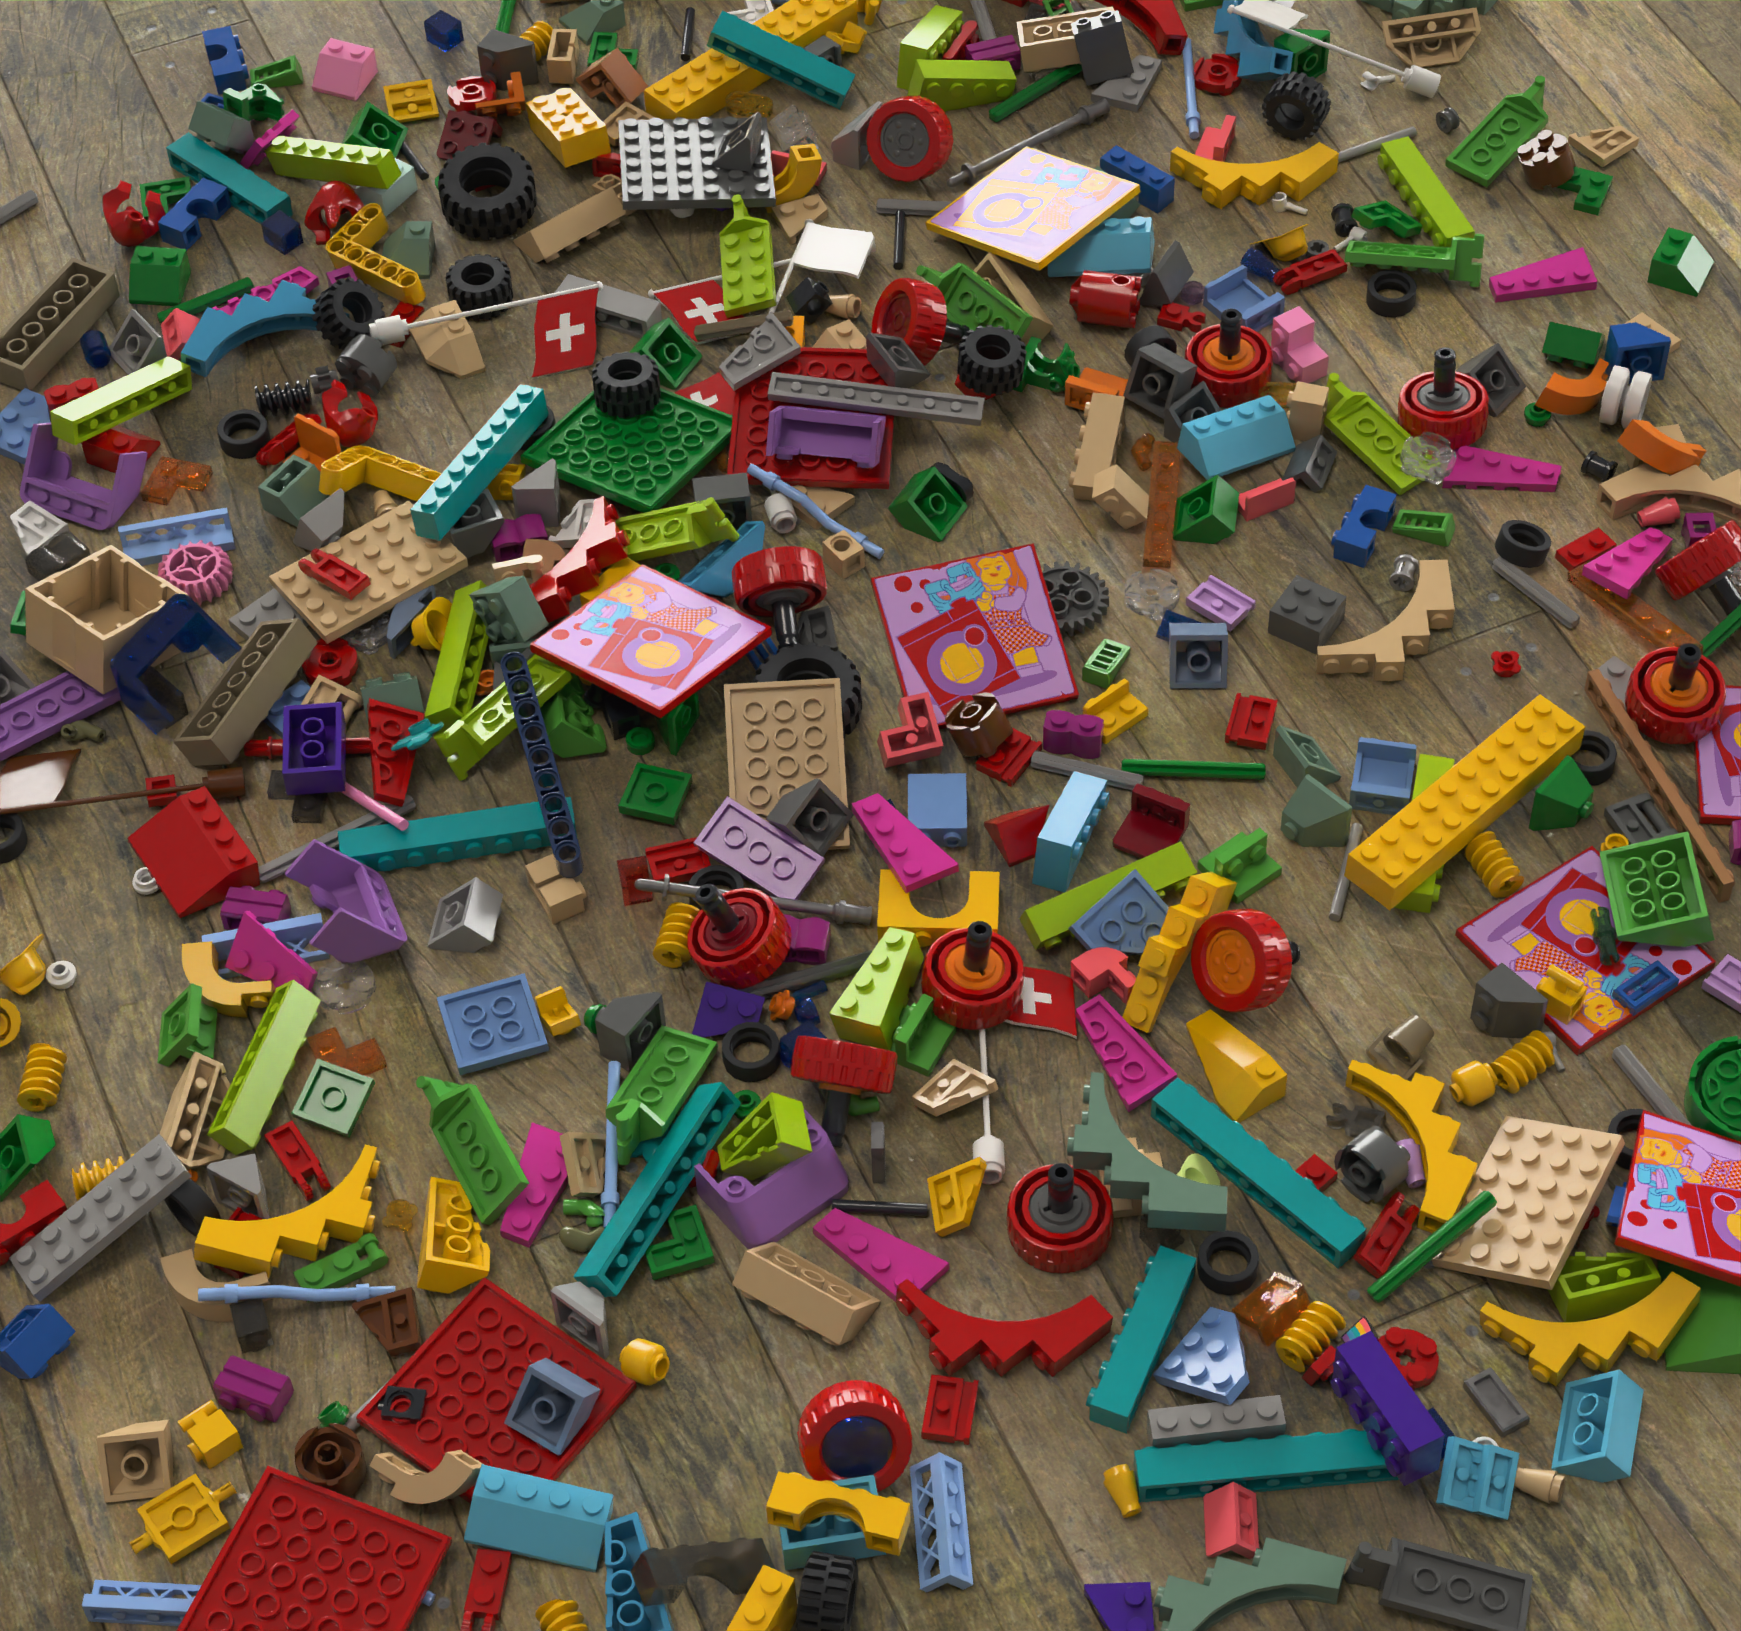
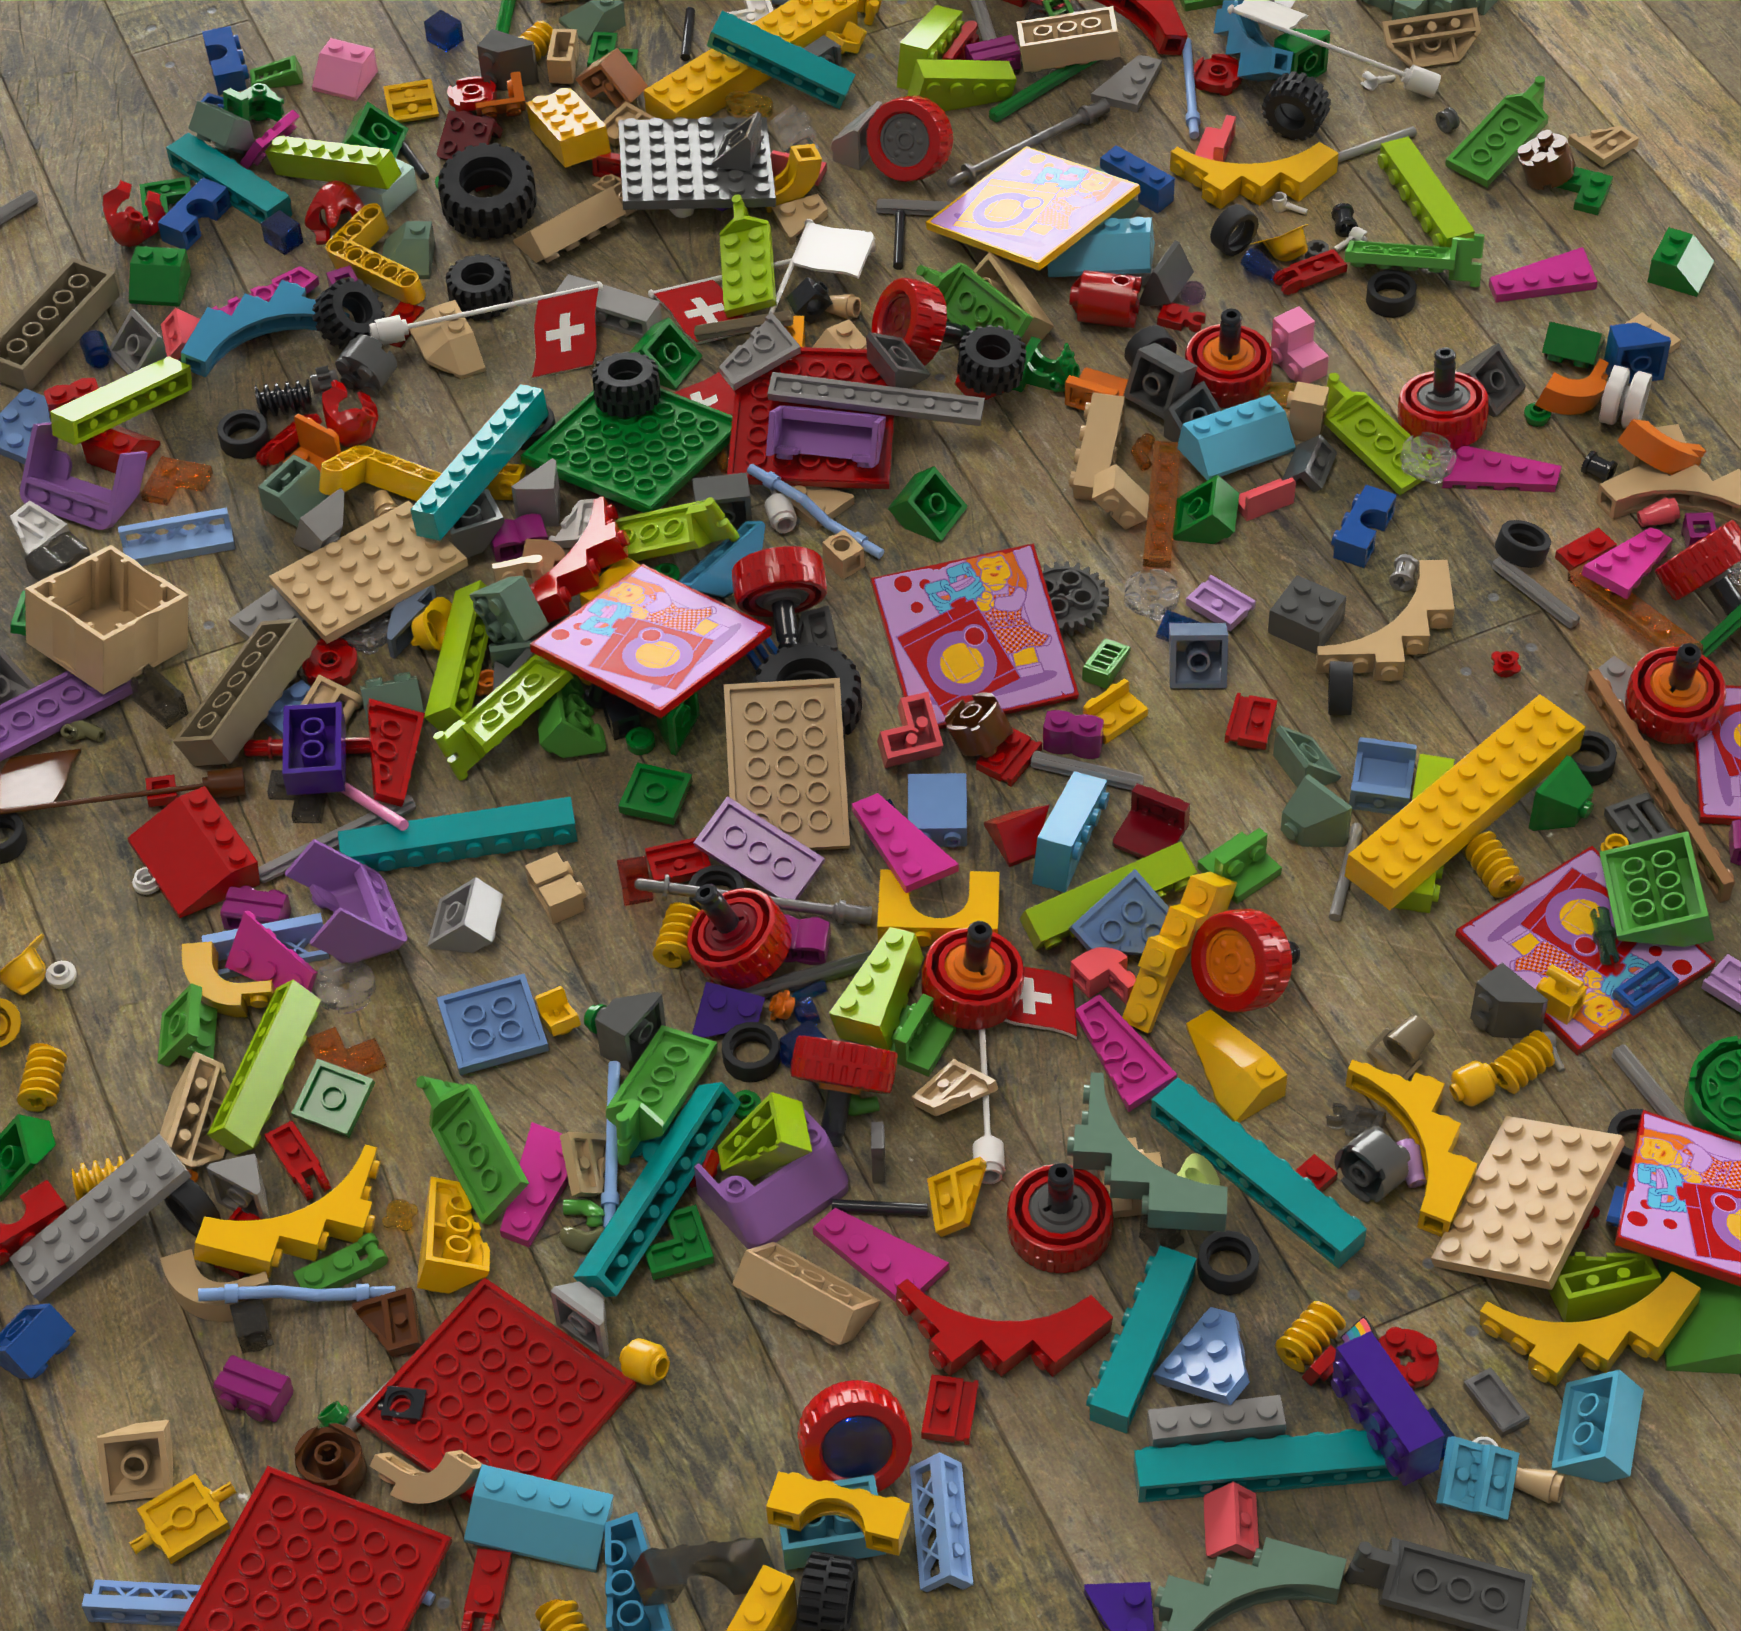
(175, 623): clear blue windscreen -> none
(197, 570): bright pink gear -> none
(210, 1434): yellow brick -> none
(211, 298): green axle -> none
(335, 573): red hinge -> none
(419, 735): teal plate -> none
(542, 774): dark blue beam -> none
(551, 1405): sand blue slope -> none
(811, 816): dark grey slope -> none
(960, 484): black plate -> none
(1102, 47): dark grey panel -> none
(1122, 1487): yellow cone -> none
(1194, 768): green axle -> none
(1228, 220): none -> black tyre
(1239, 293): medium blue panel -> none
(1273, 1307): clear orange bracket -> none
(1340, 688): none -> black tyre
(1386, 214): green plate -> none
(1386, 1236): red hinge -> none
(1431, 1246): green axle -> none
(1439, 533): bright green slope -> none

